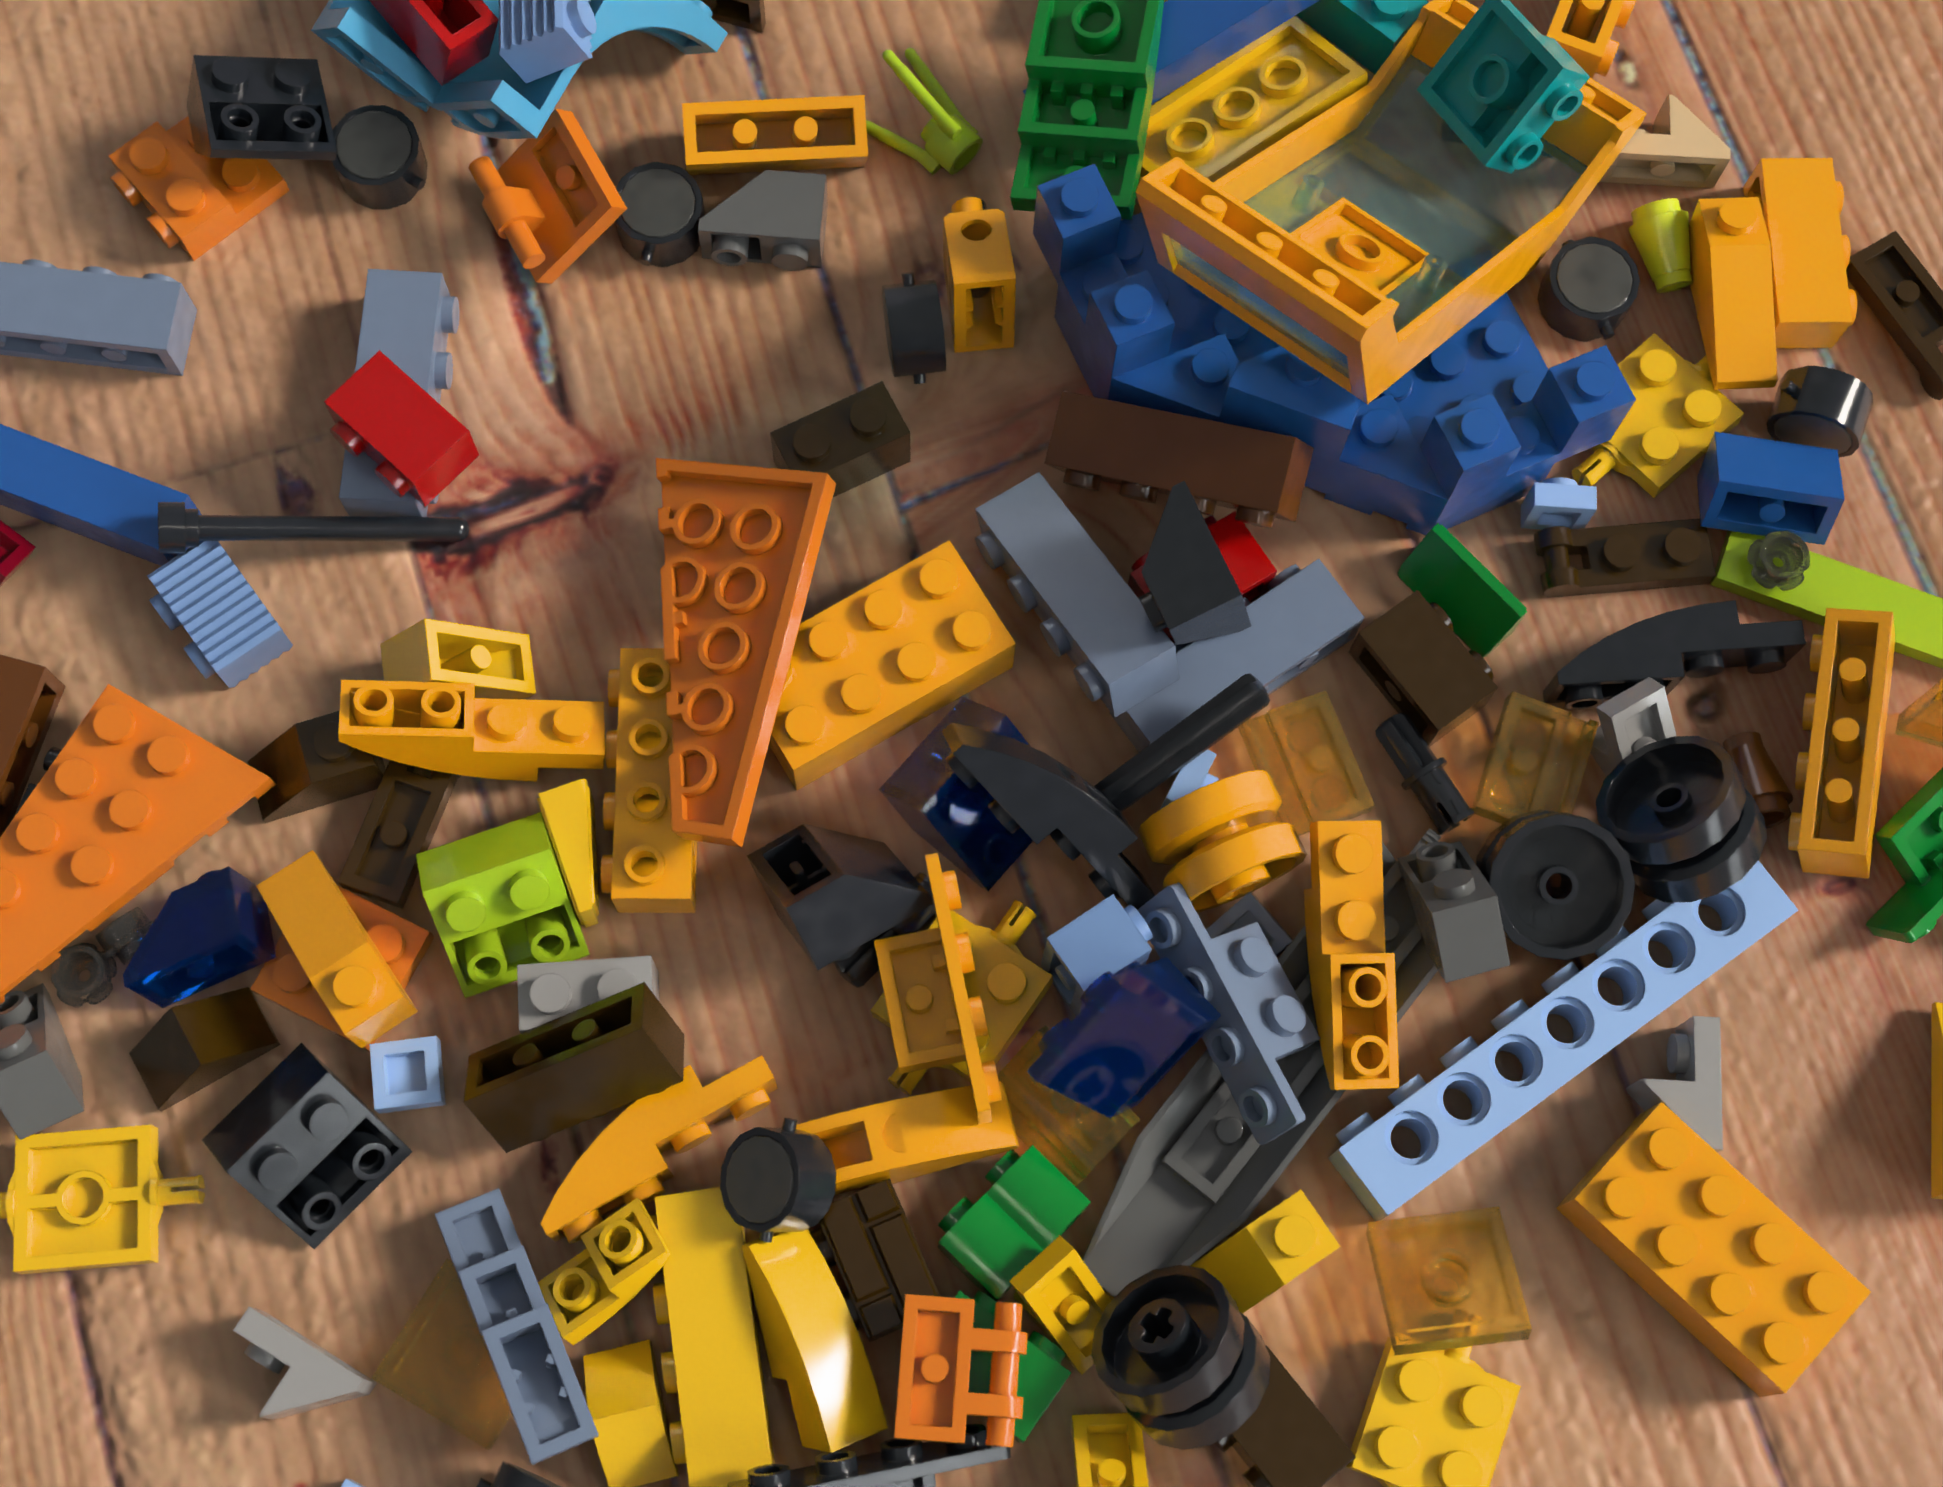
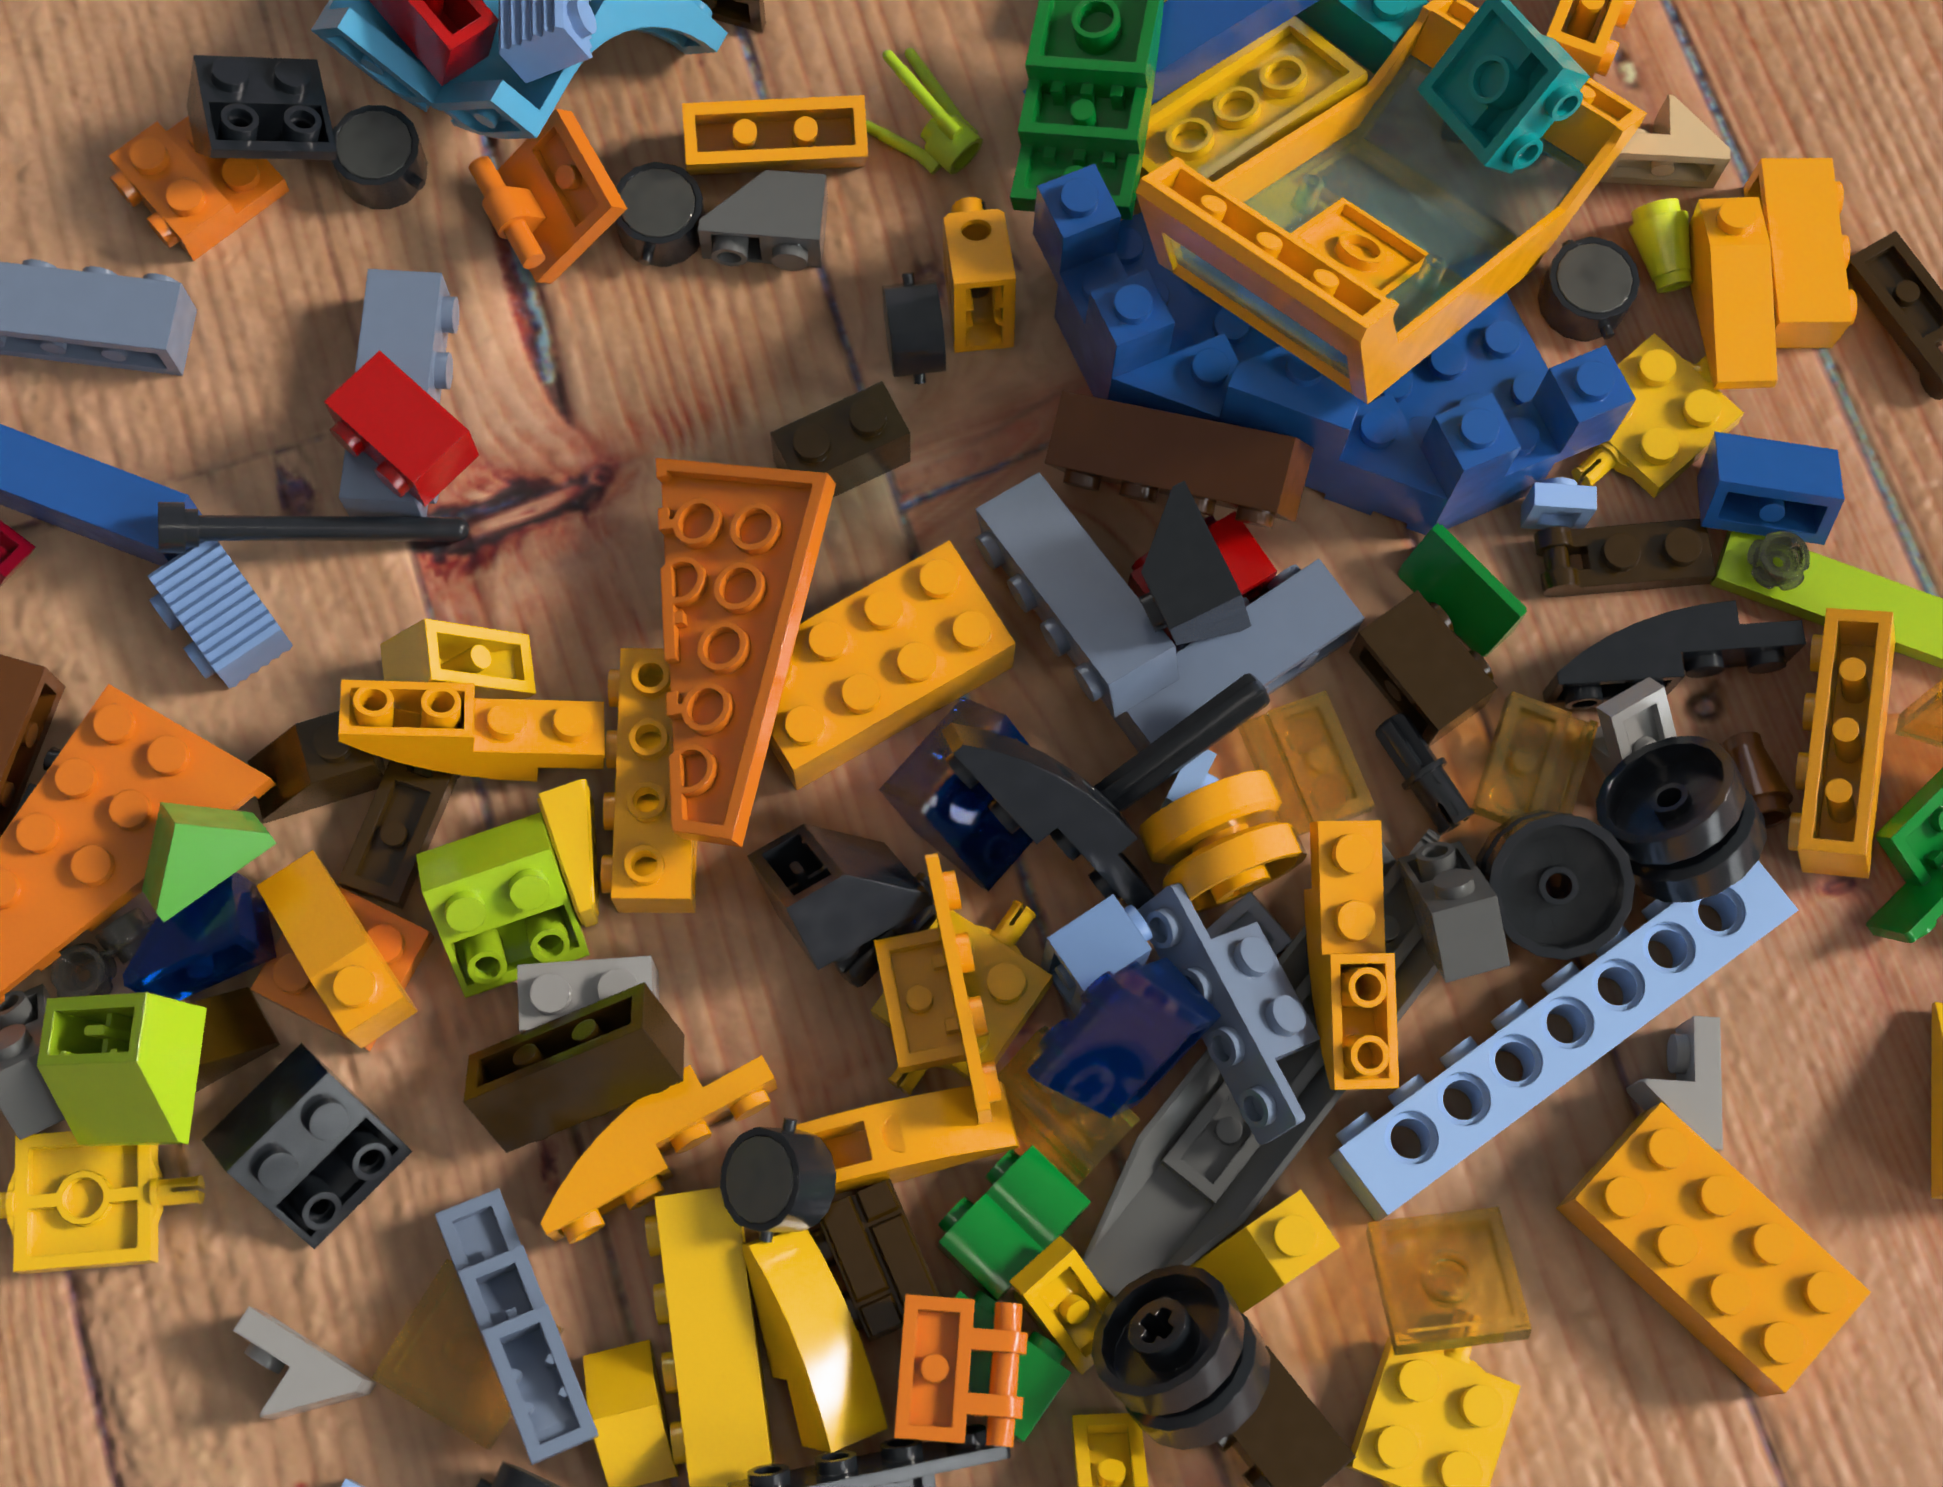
(123, 1066): none -> lime slope
(197, 851): none -> bright green slope
(407, 1074): light blue plate -> none
(605, 1276): yellow slope -> none
(1820, 409): black piece -> none

